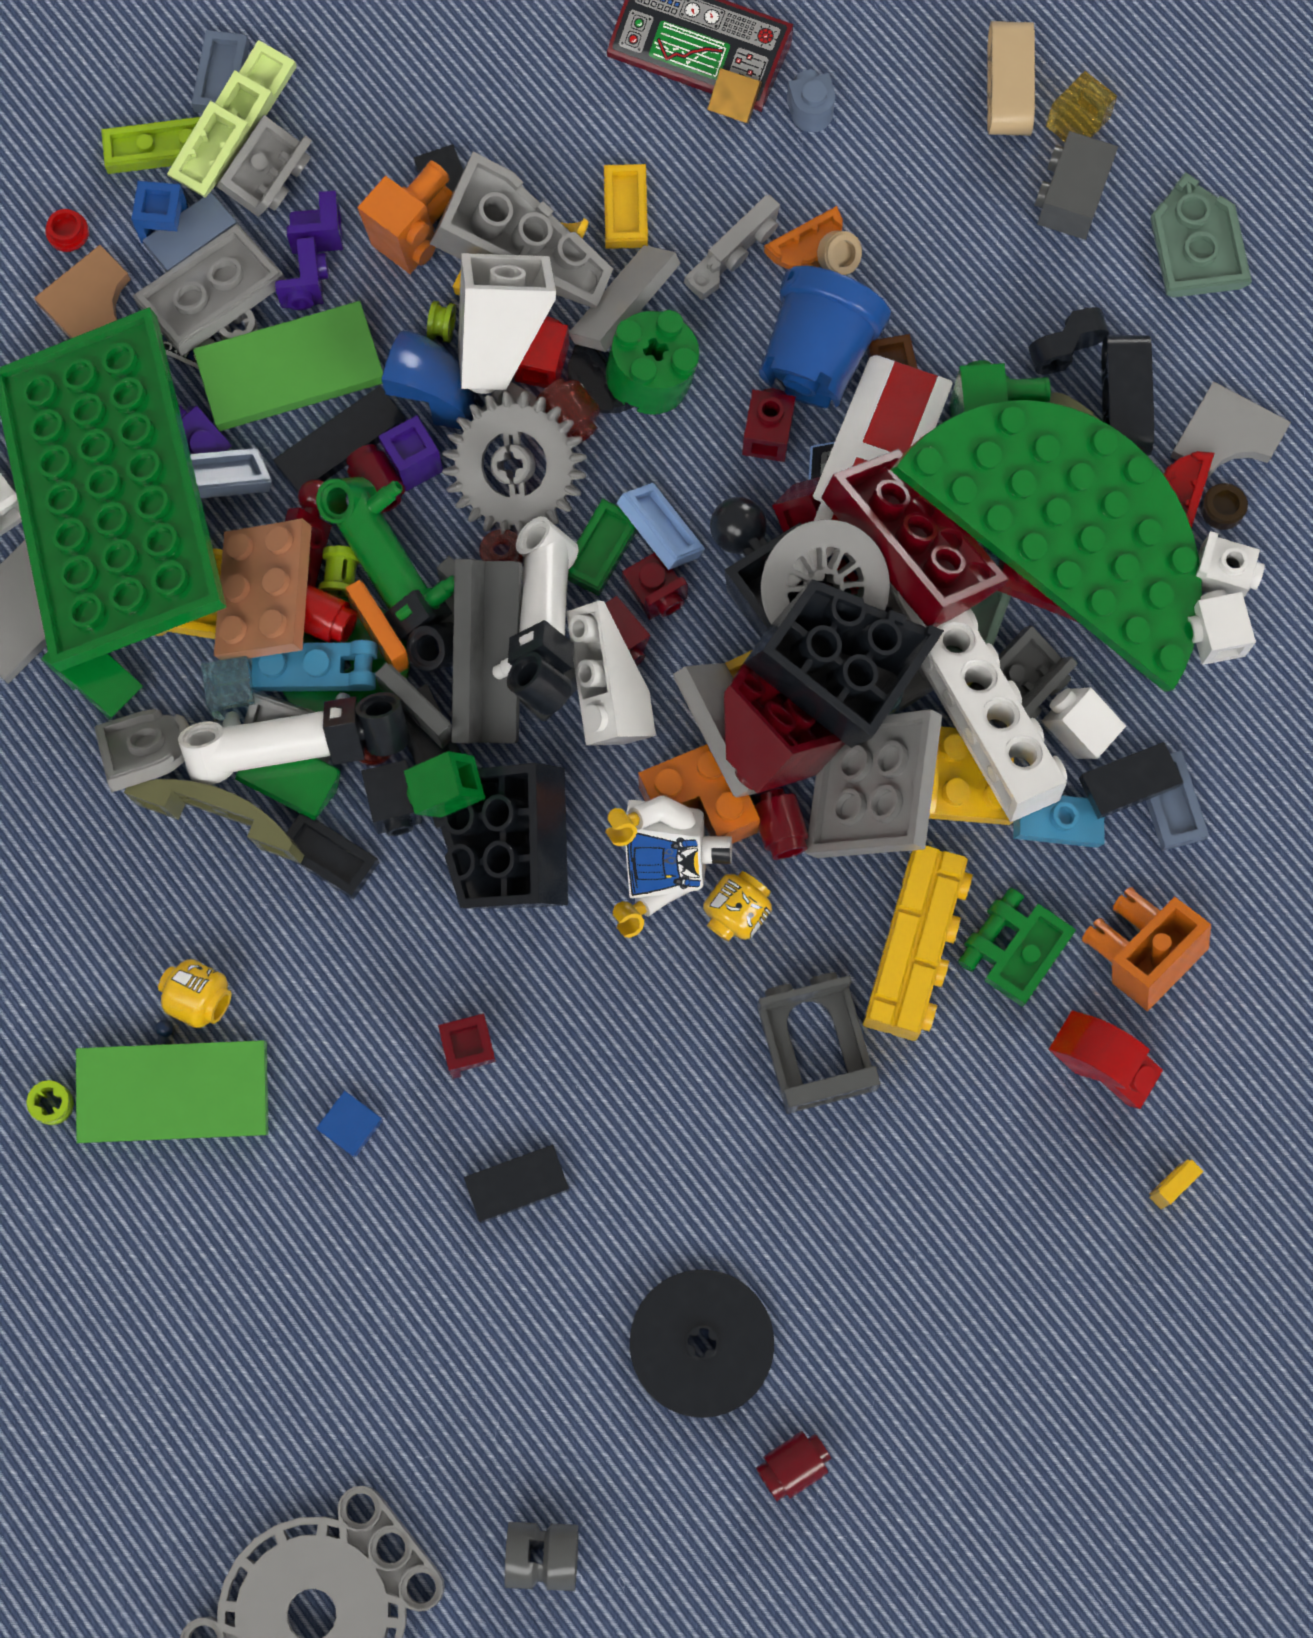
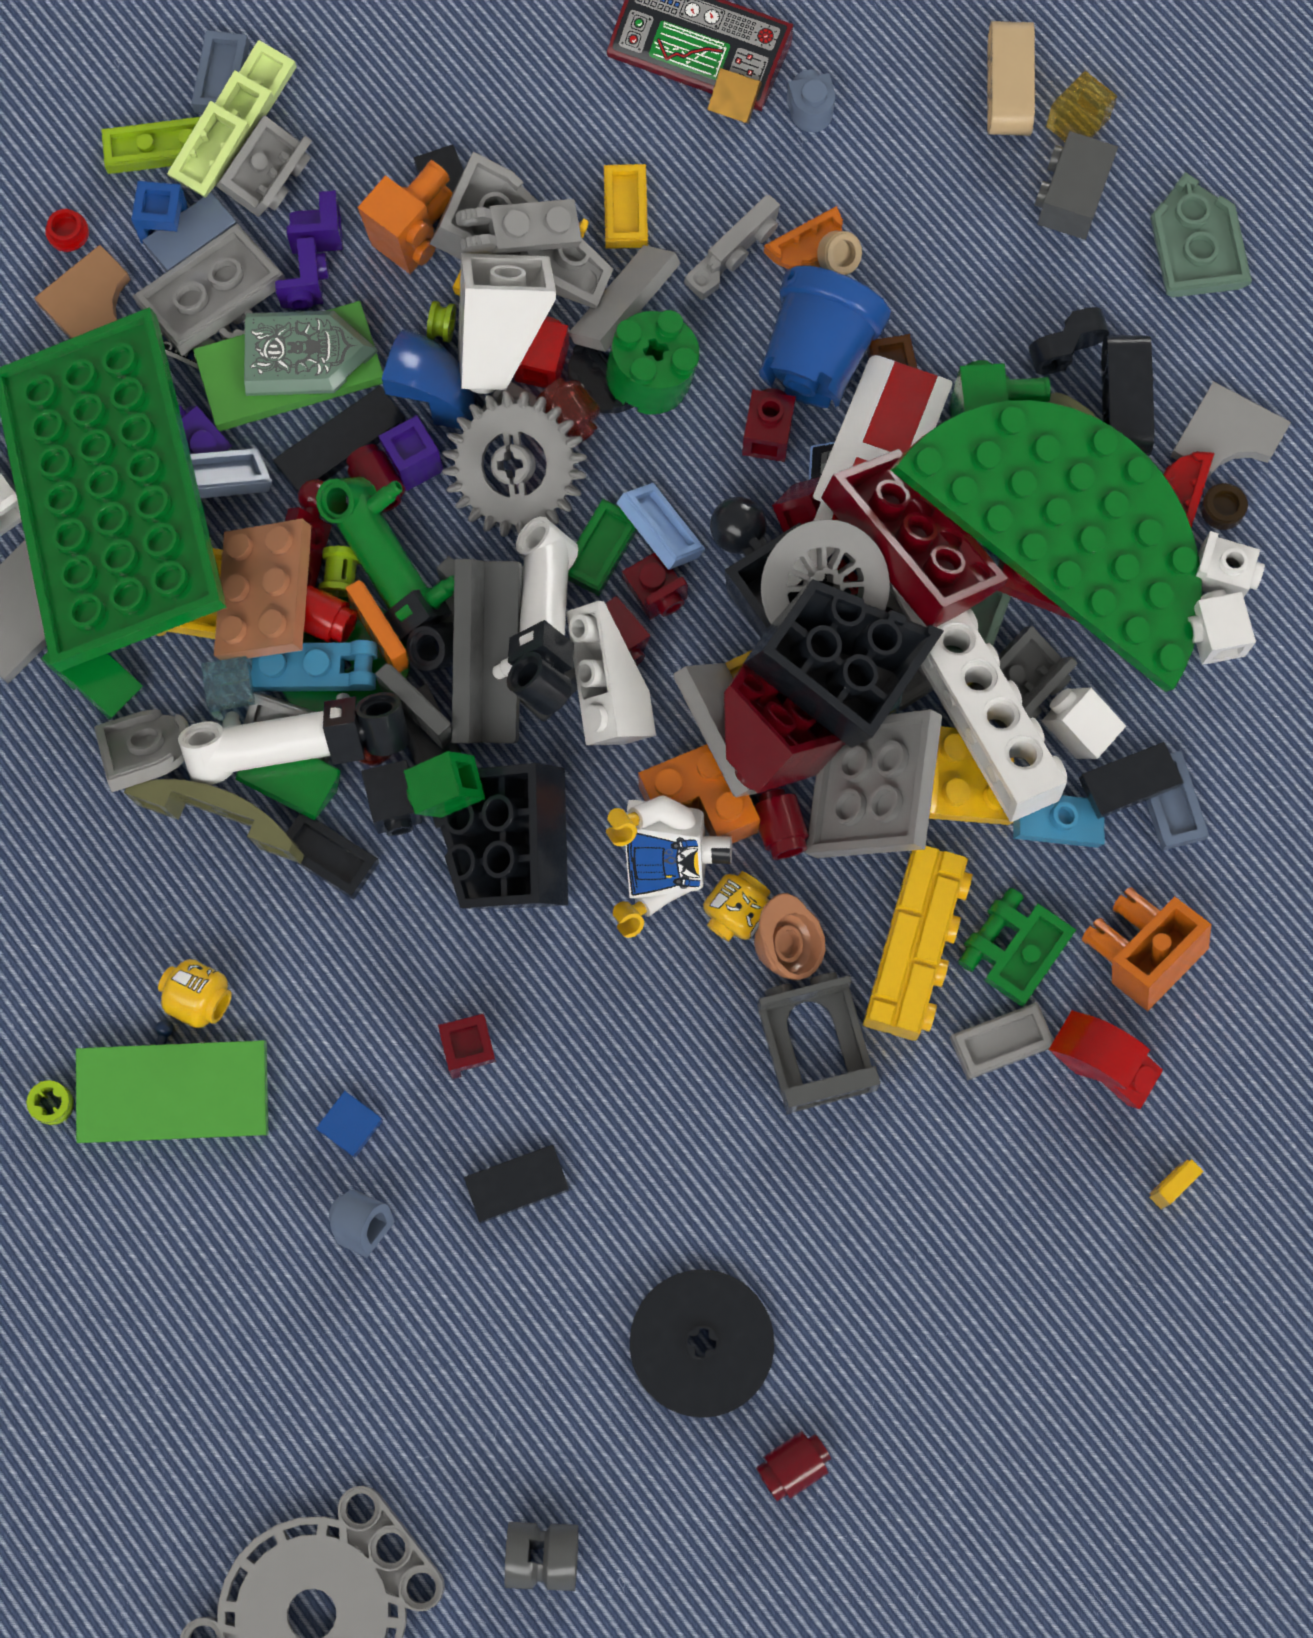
(300, 352): none -> sand green tile
(359, 1221): none -> sand blue plate
(495, 538): clear red plate -> none
(522, 227): none -> light grey hinge
(789, 938): none -> nougat hat
(1002, 1041): none -> light grey tile

